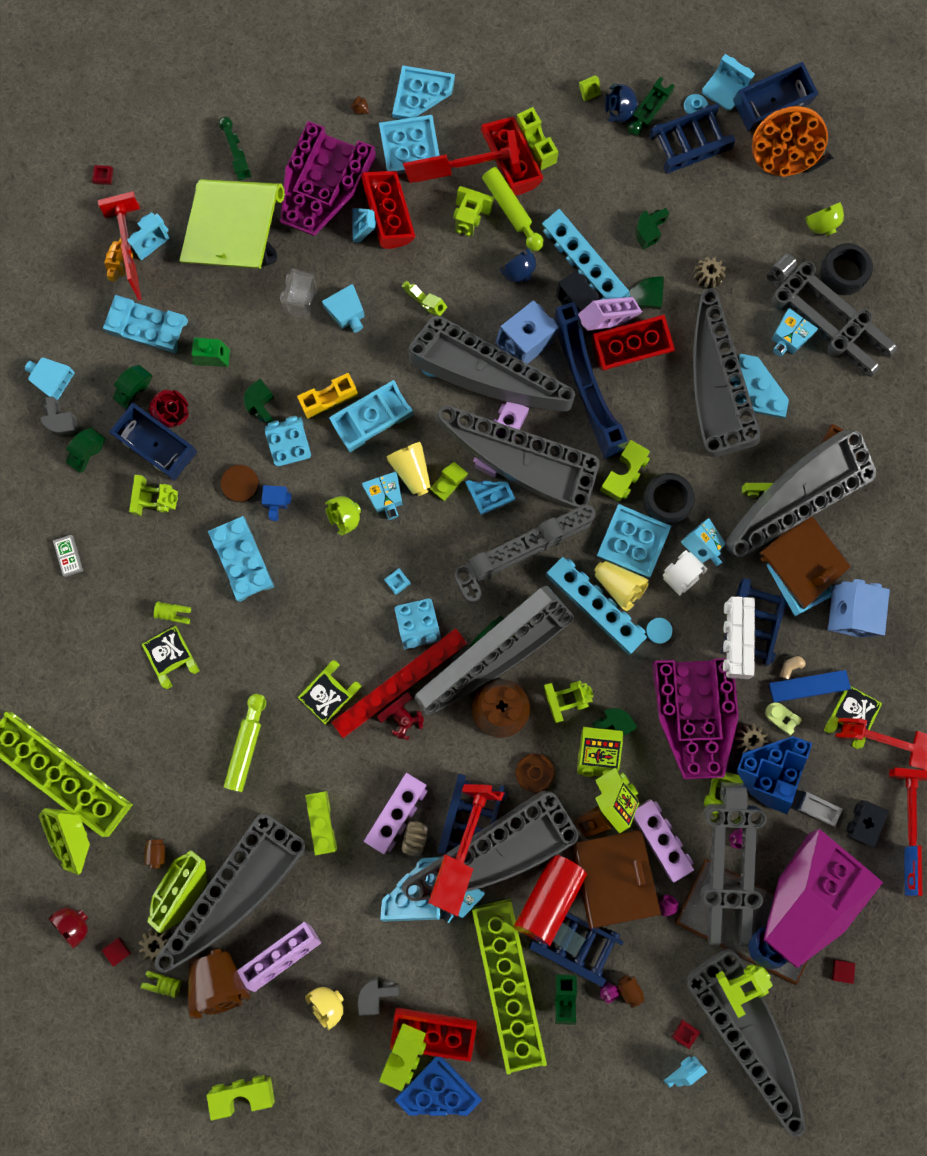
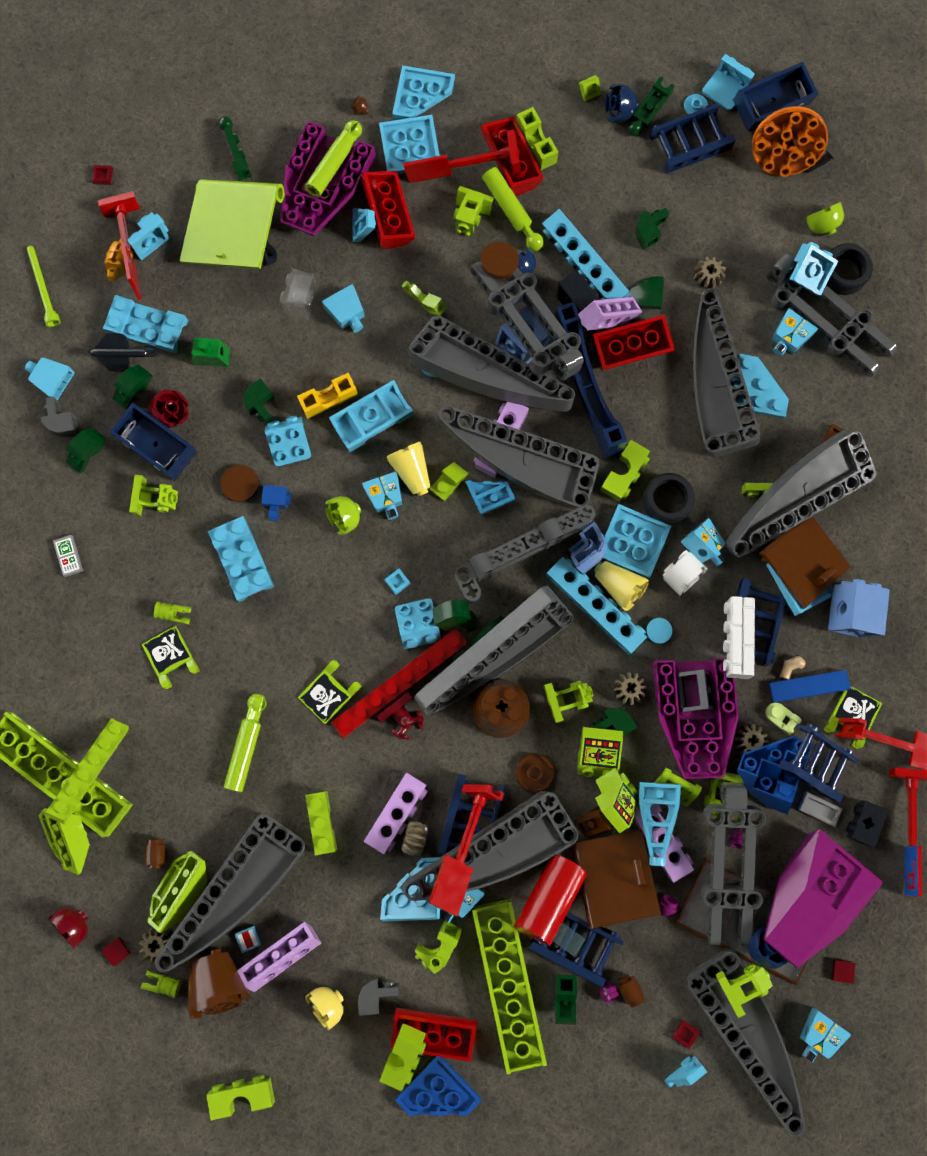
(50, 315): none -> lime piece
(87, 771): none -> lime plate
(114, 352): none -> black piece
(248, 939): none -> tile
(333, 159): none -> lime piece
(449, 937): none -> lime tile
(454, 613): none -> dark green brick
(499, 260): none -> reddish brown tile
(569, 358): none -> dark grey beam
(589, 549): none -> medium blue brick
(623, 686): none -> dark tan gear
(659, 794): none -> medium azure plate
(689, 791): none -> lime plate
(705, 691): none -> black tile
(805, 774): none -> dark blue fence
(813, 268): none -> medium azure plate
(822, 1036): none -> medium azure torso

